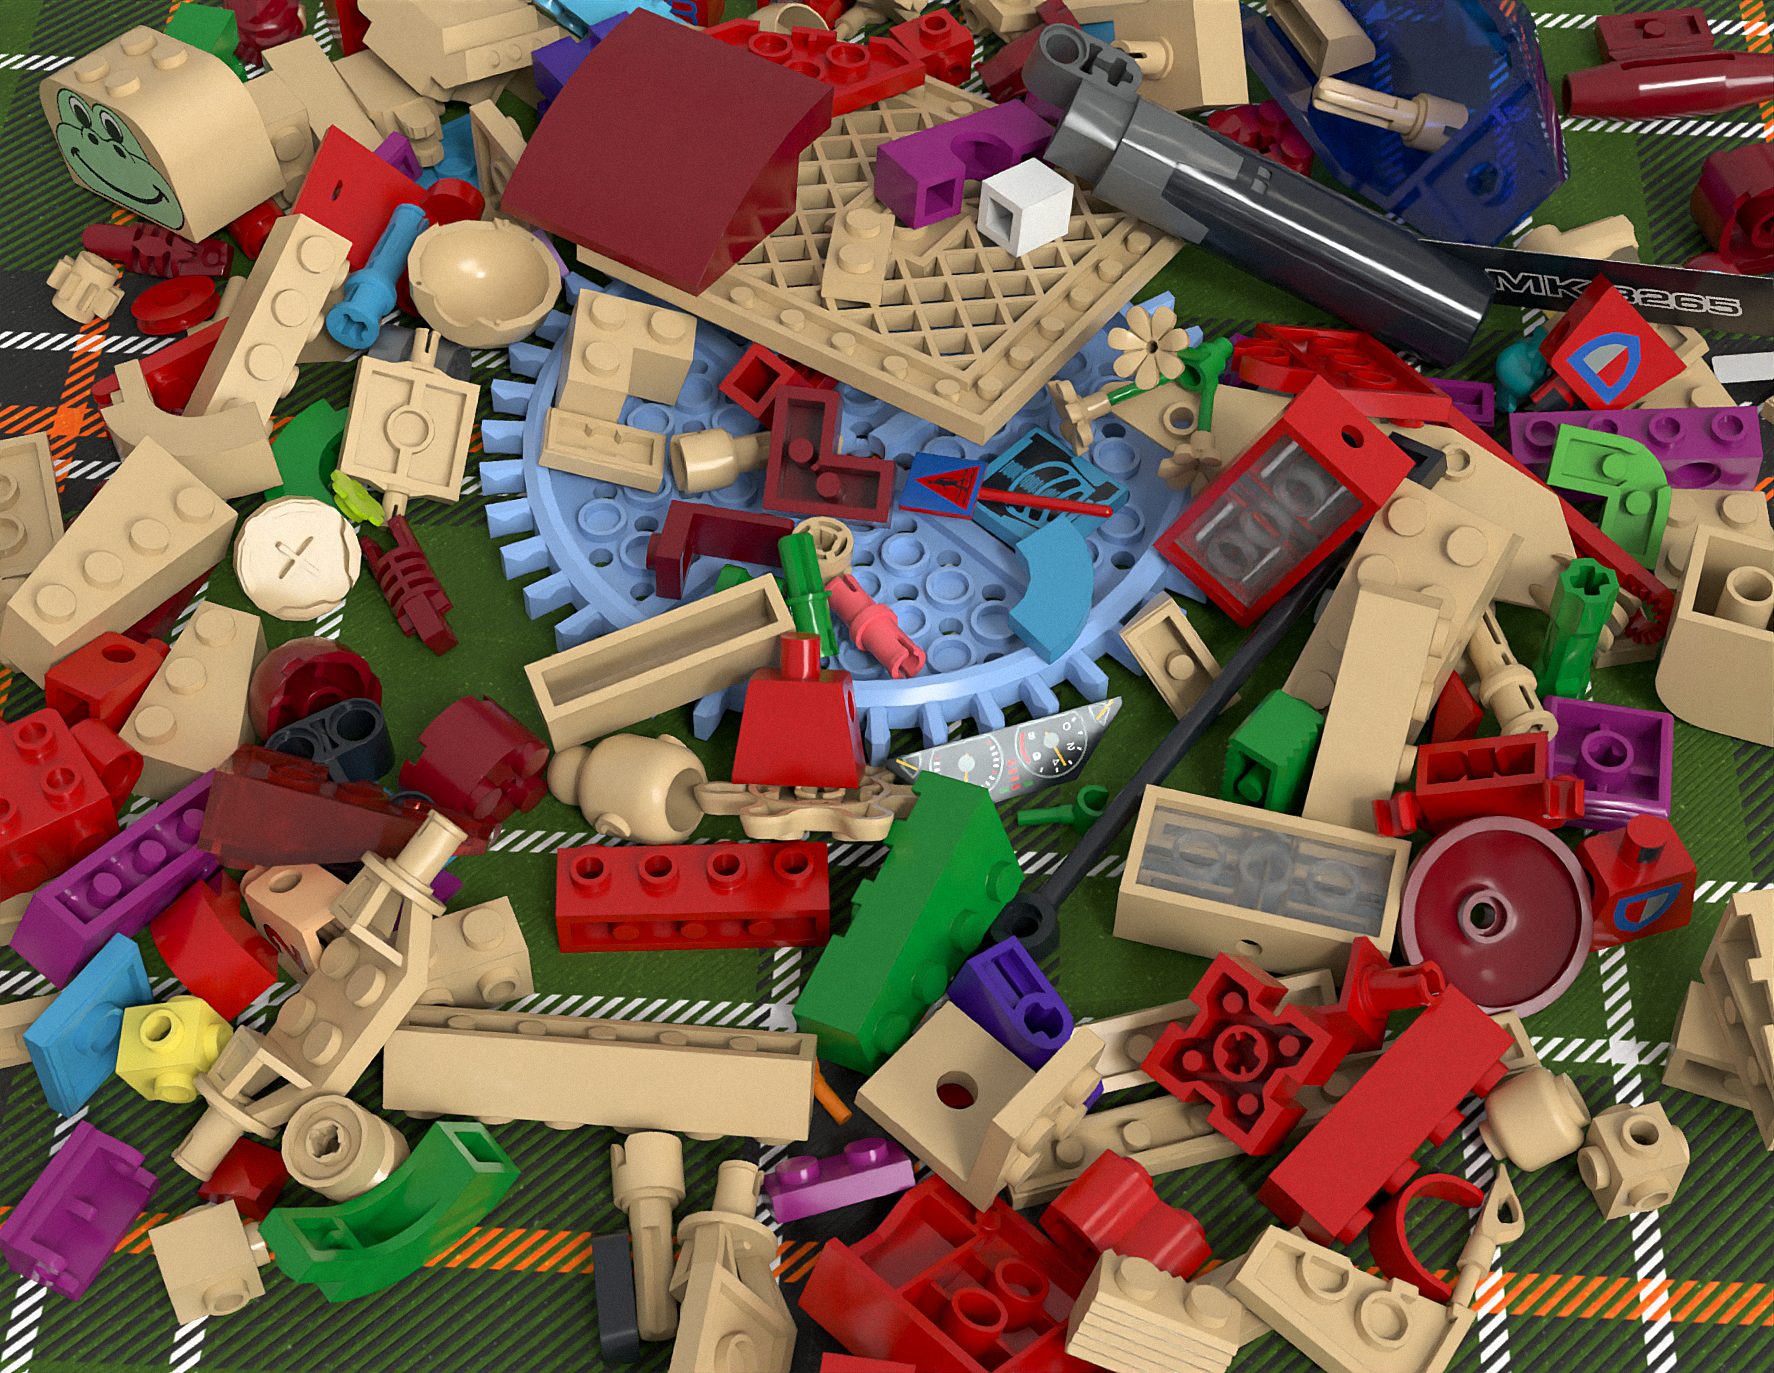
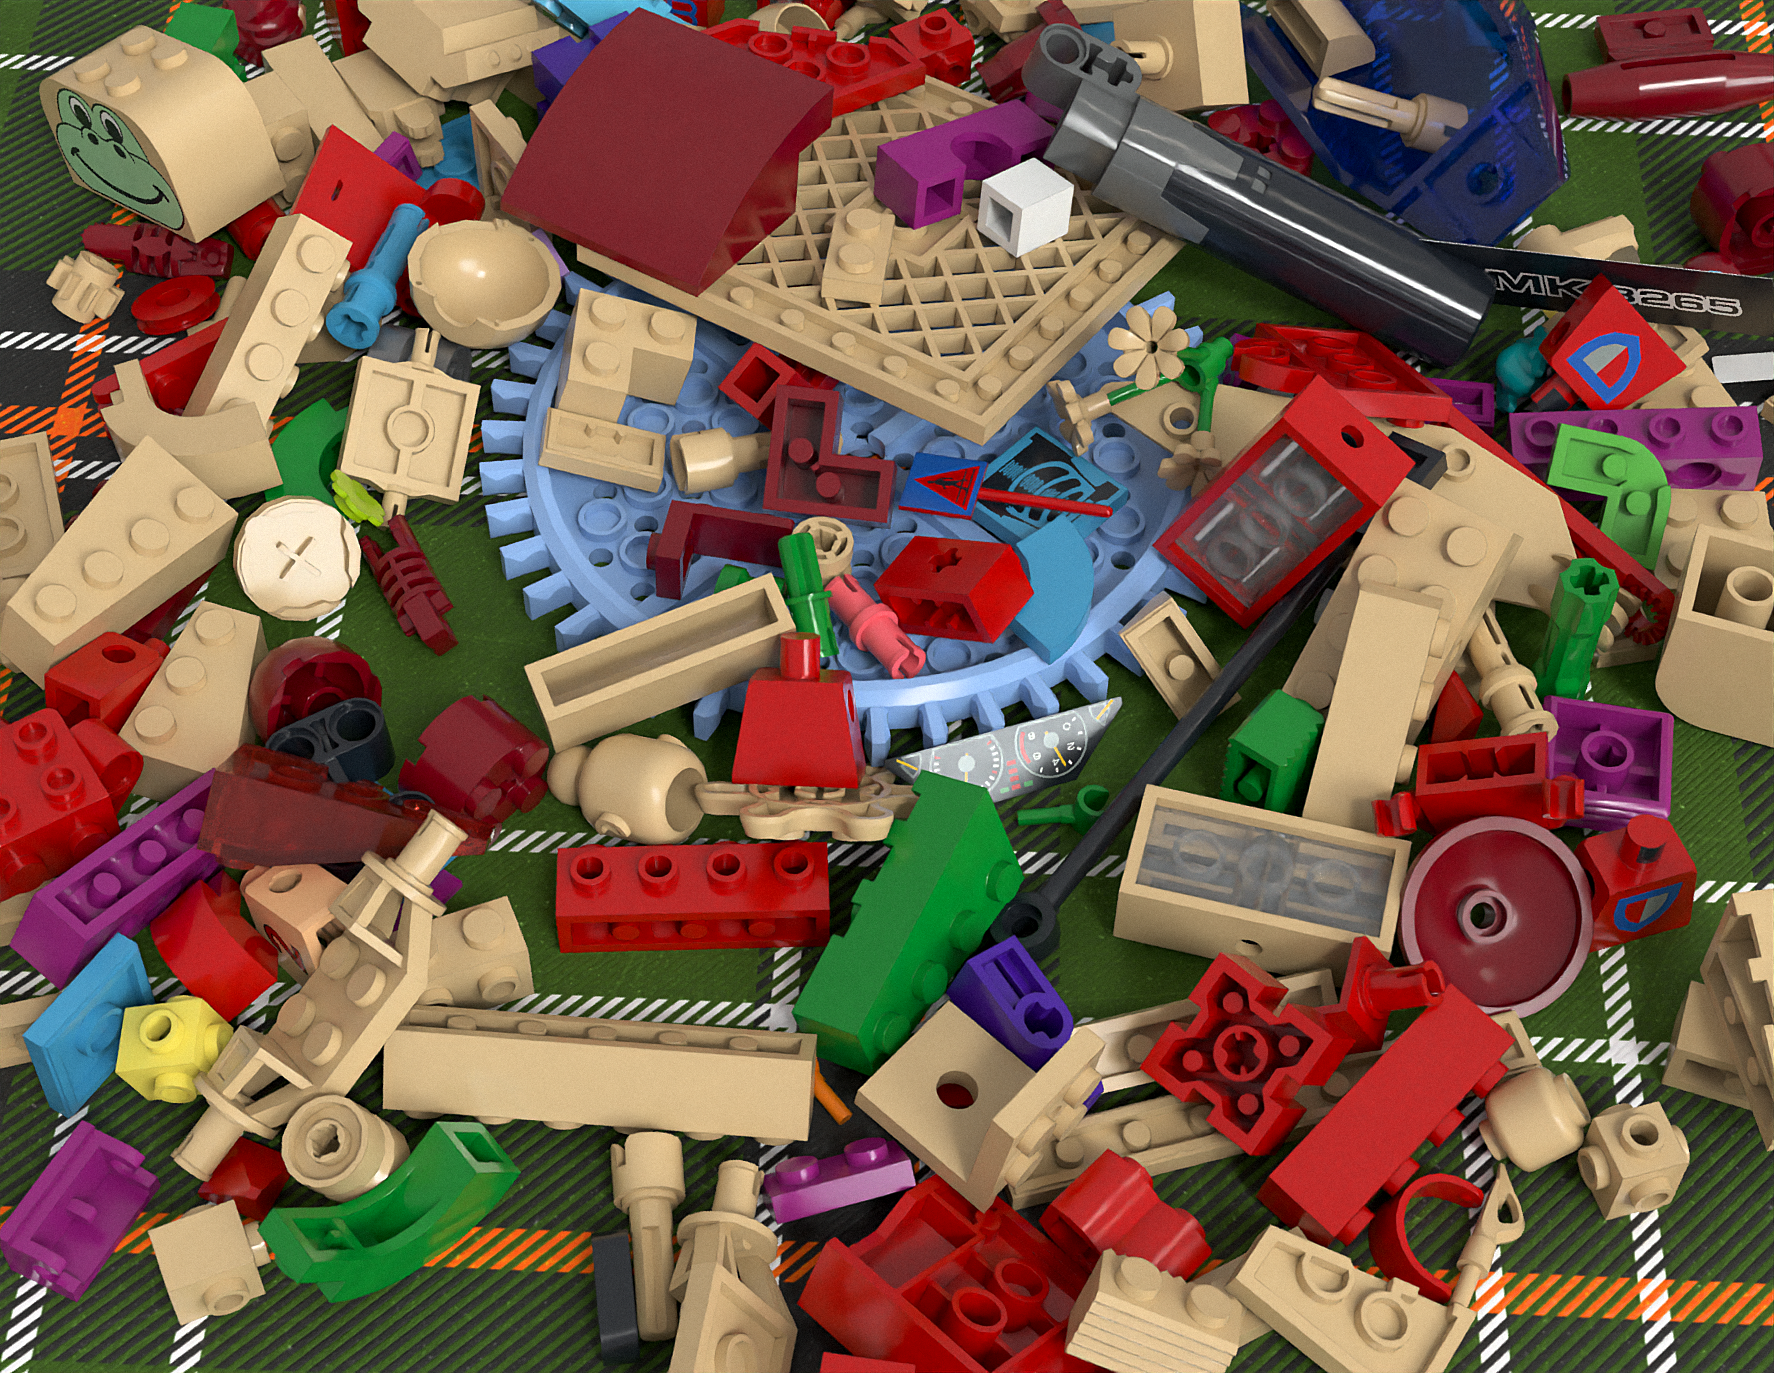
(955, 588): none -> red brick

